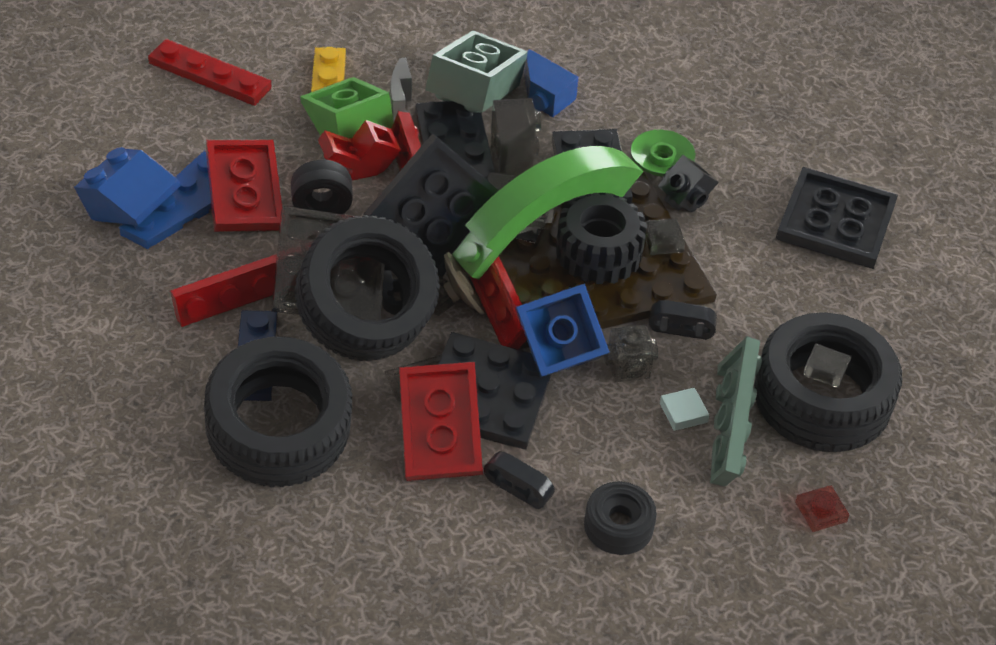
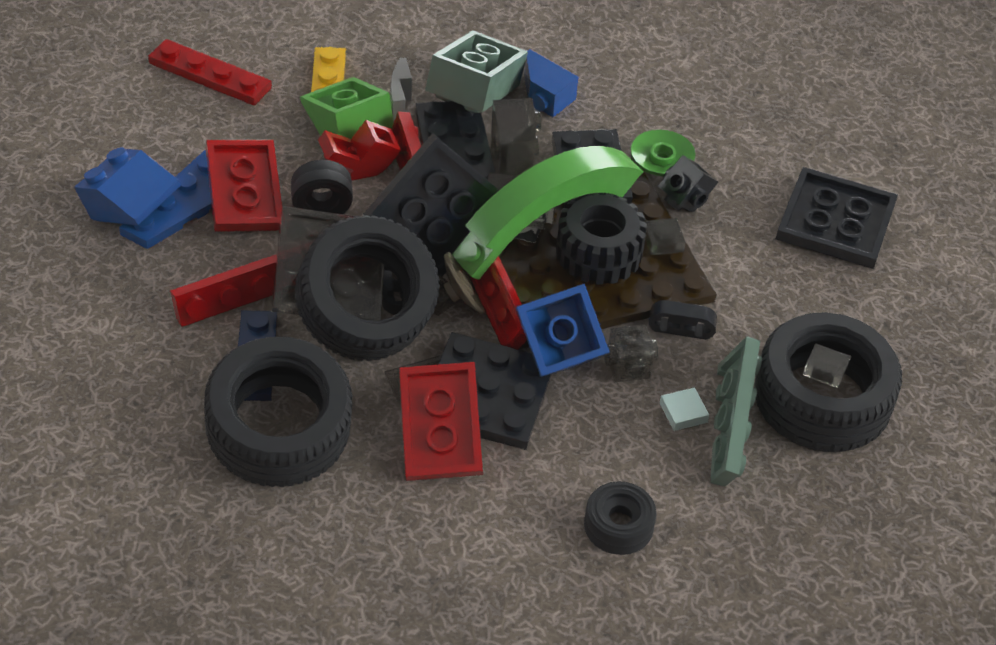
(519, 479): black beam -> none
(822, 508): clear red plate -> none

